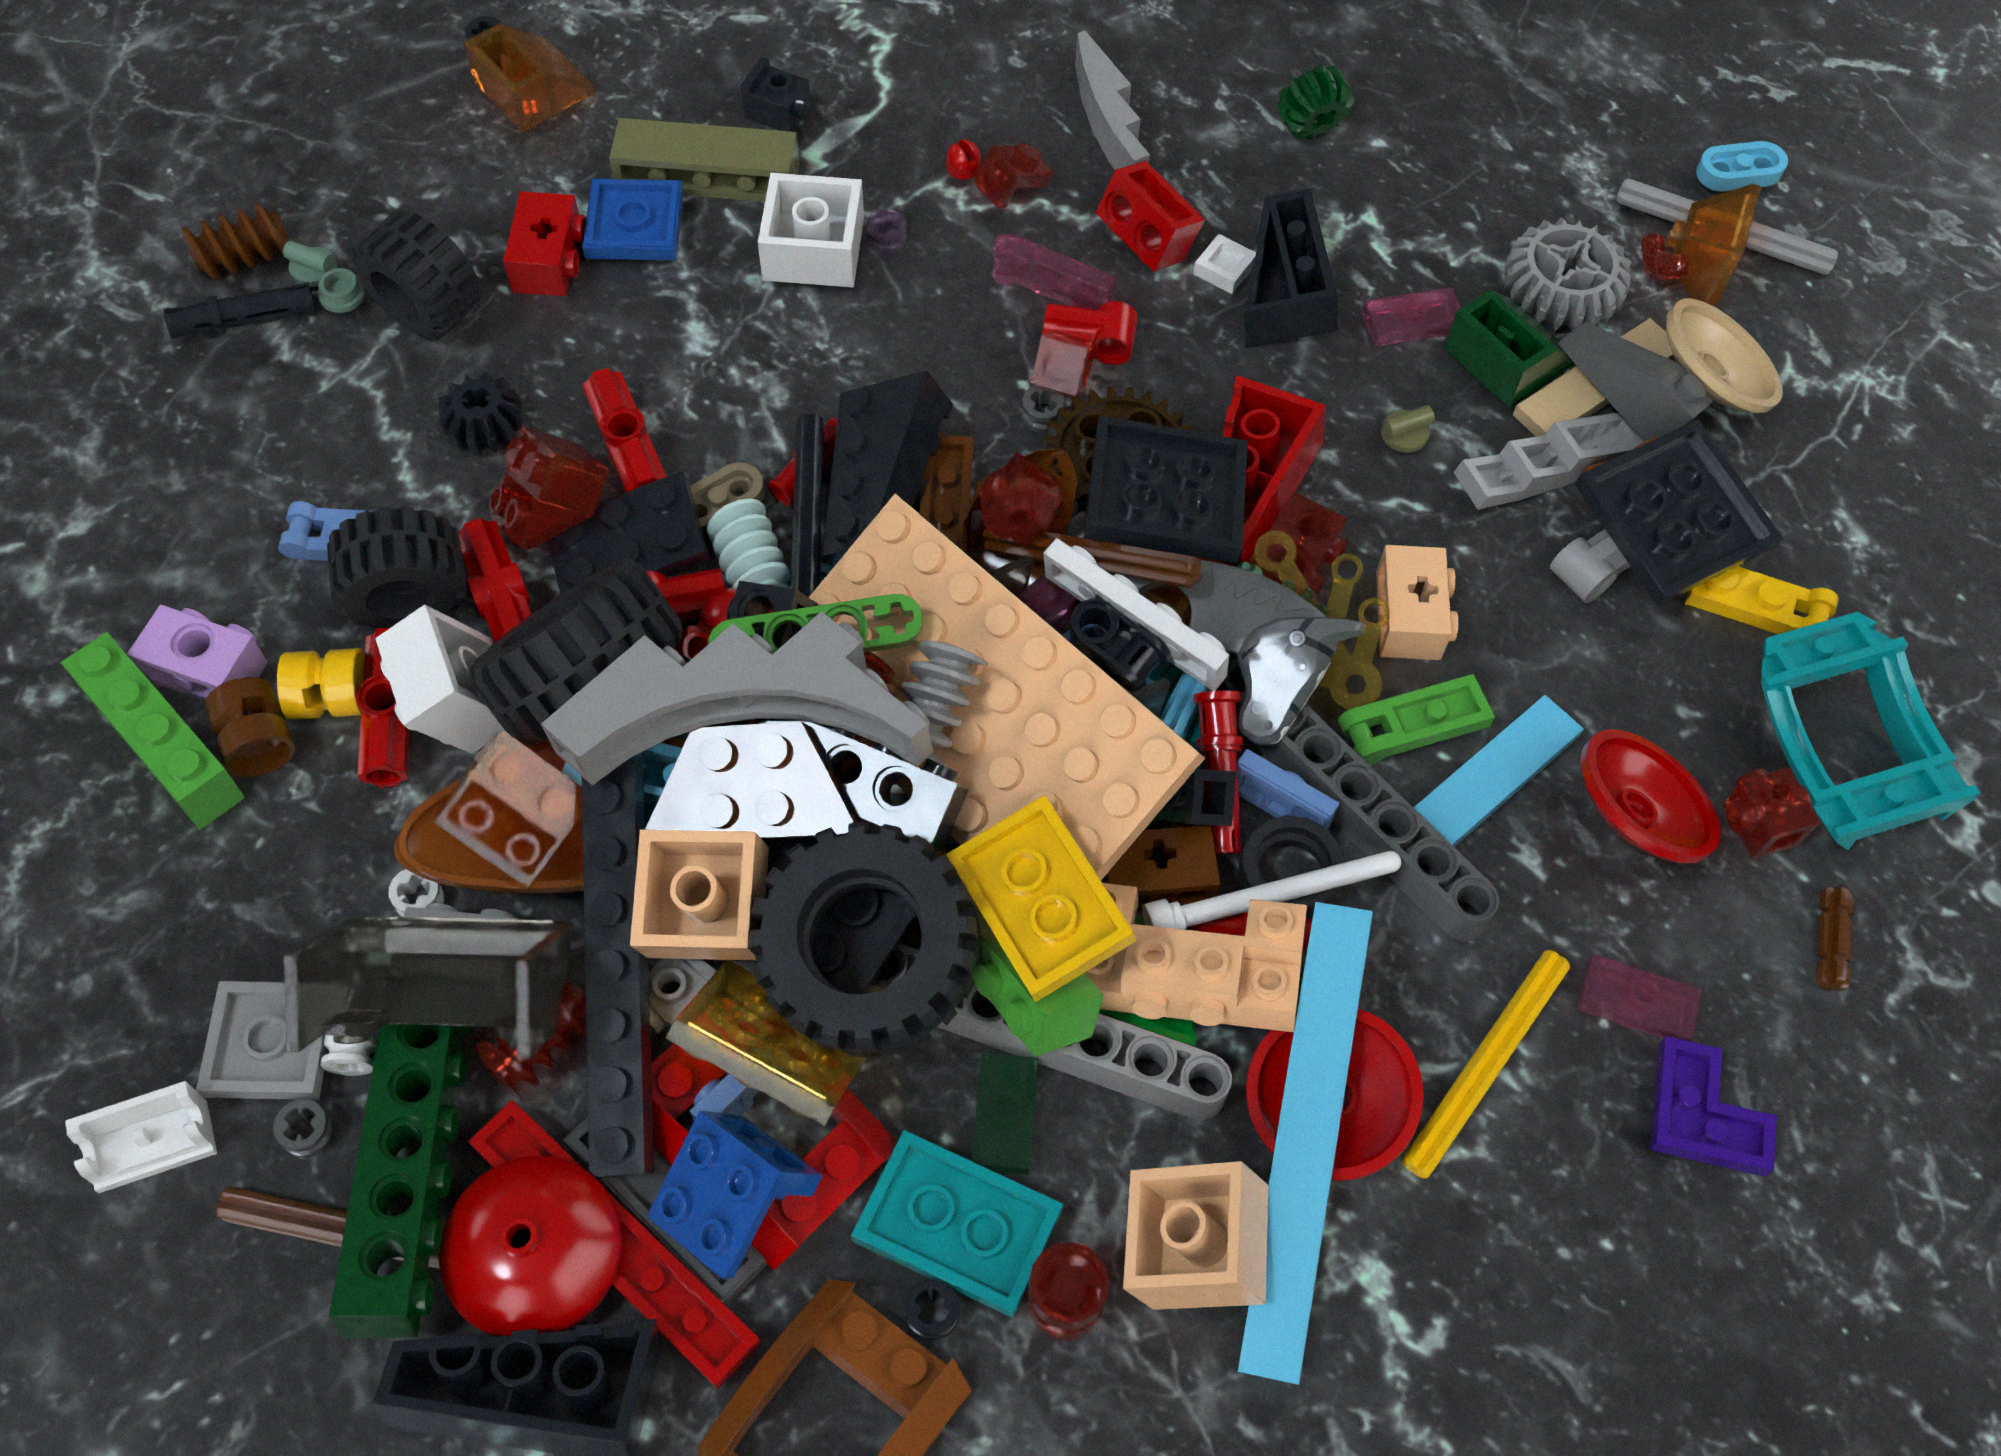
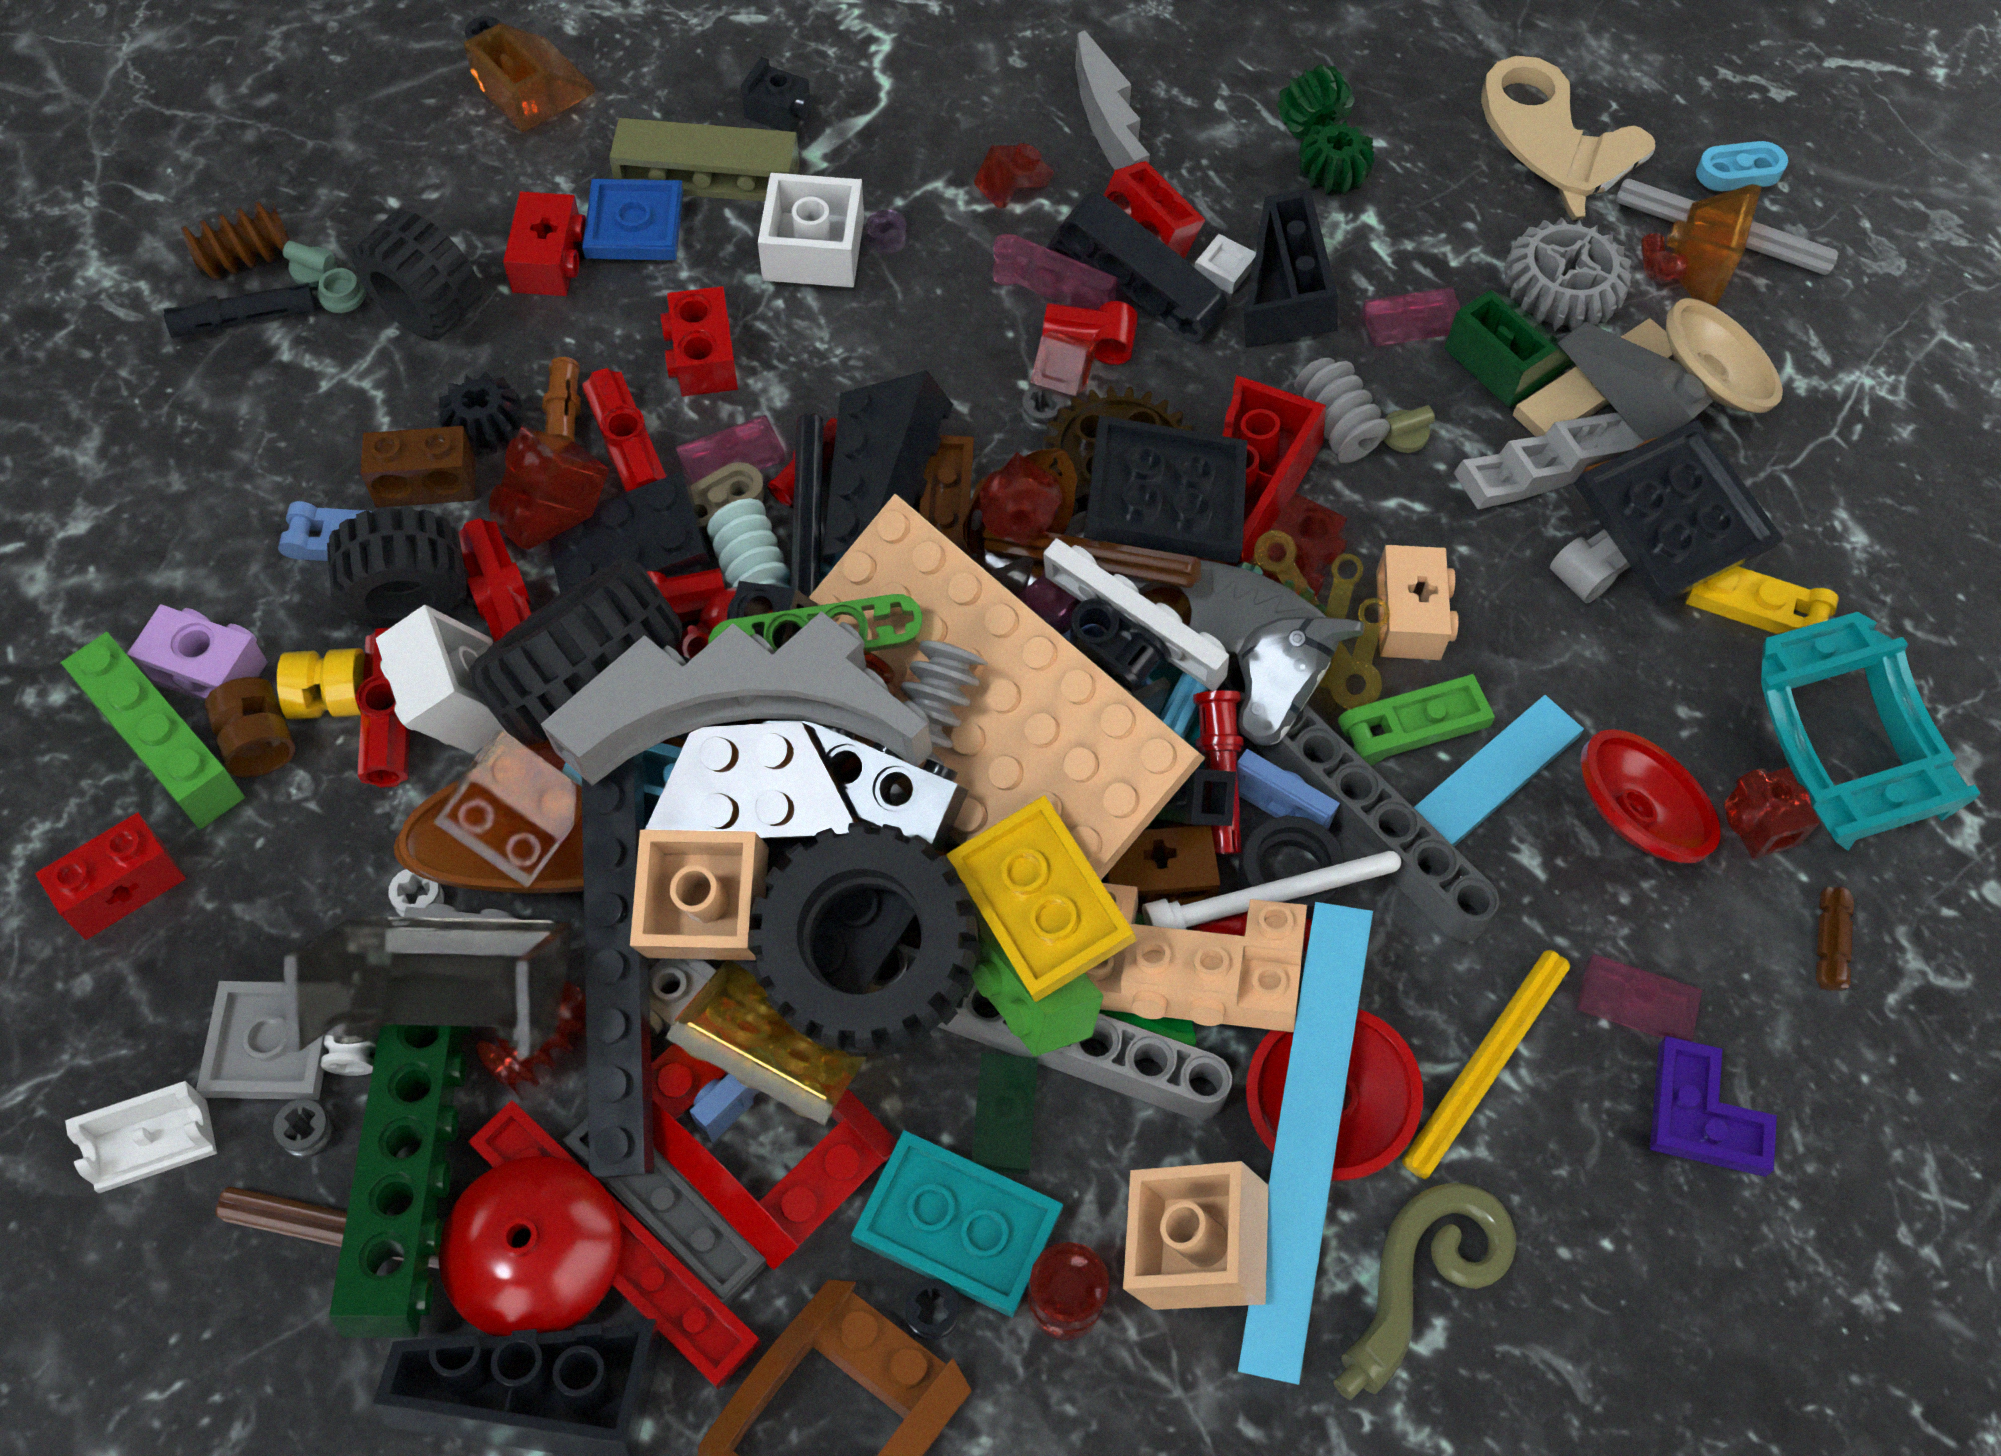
(110, 876): none -> red brick
(418, 466): none -> reddish brown brick
(561, 401): none -> dark orange pin
(700, 340): none -> red brick
(725, 1187): blue bracket -> none
(748, 443): none -> clear pink plate
(957, 162): red hinge -> none
(1144, 266): none -> black beam
(1336, 156): none -> dark green gear
(1350, 418): none -> light grey piece
(1383, 1345): none -> olive plant
(1546, 138): none -> tan animal

